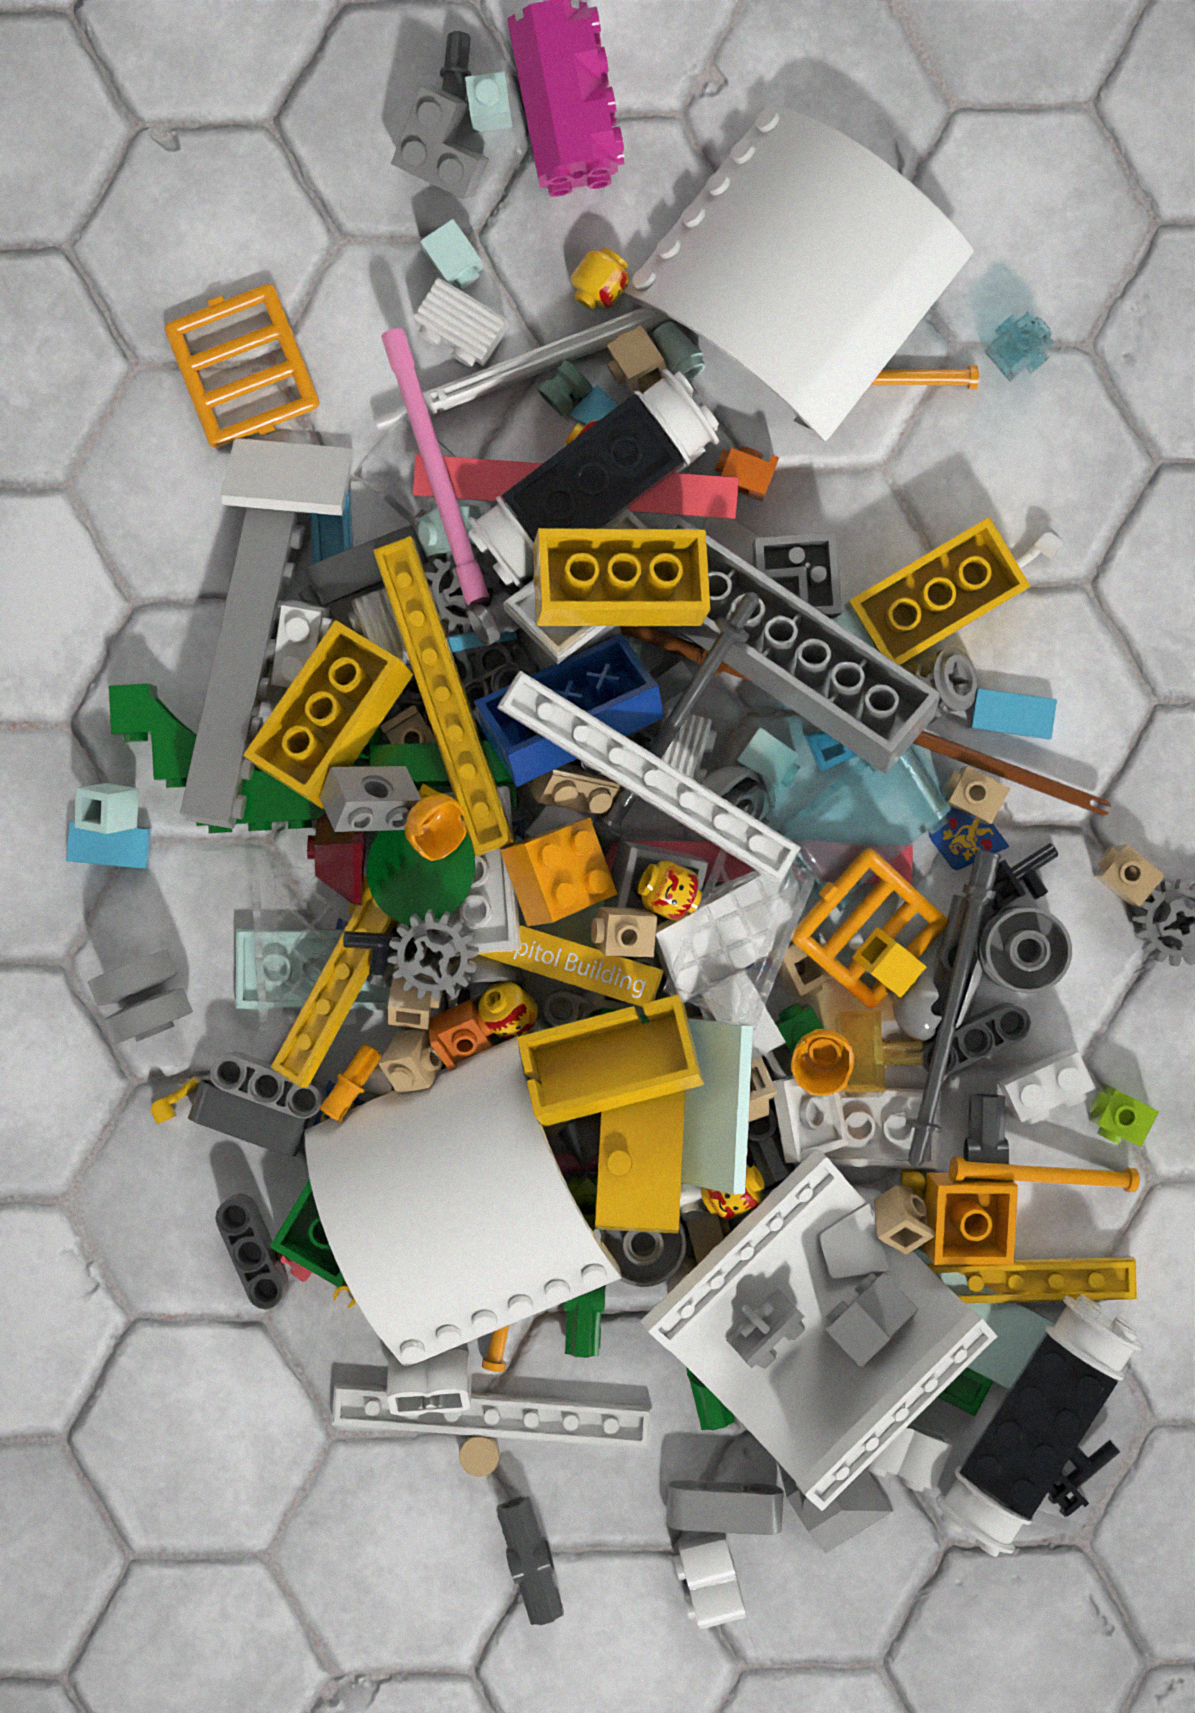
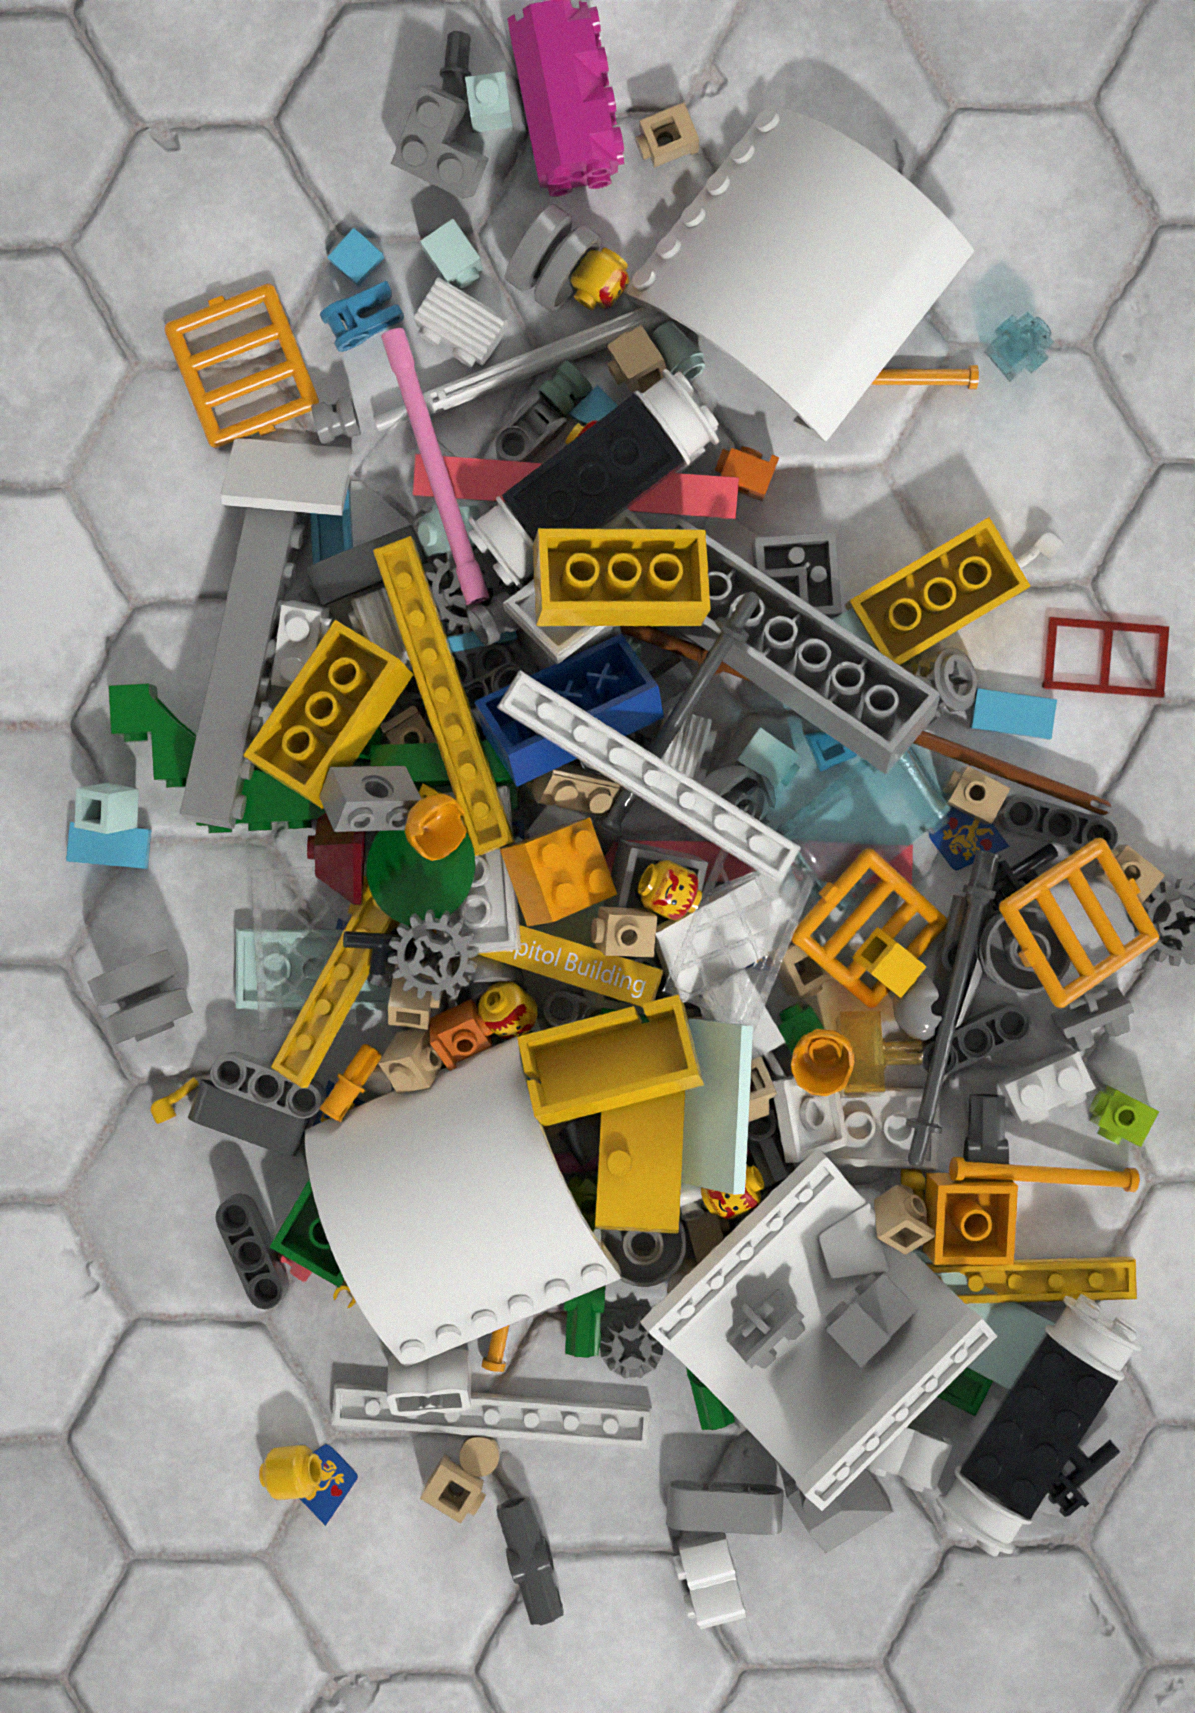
(290, 1472): none -> yellow head
(334, 1485): none -> blue sticker
(335, 419): none -> light grey wheel
(356, 257): none -> medium azure tile
(361, 328): none -> dark azure piece
(440, 1496): none -> tan brick
(533, 426): none -> light grey piece
(550, 256): none -> light grey wheel
(612, 1347): none -> light grey gear
(668, 123): none -> tan brick
(1037, 821): none -> dark grey beam
(1091, 1011): none -> light grey hips
(1108, 628): none -> clear red window
(1119, 954): none -> light orange bar

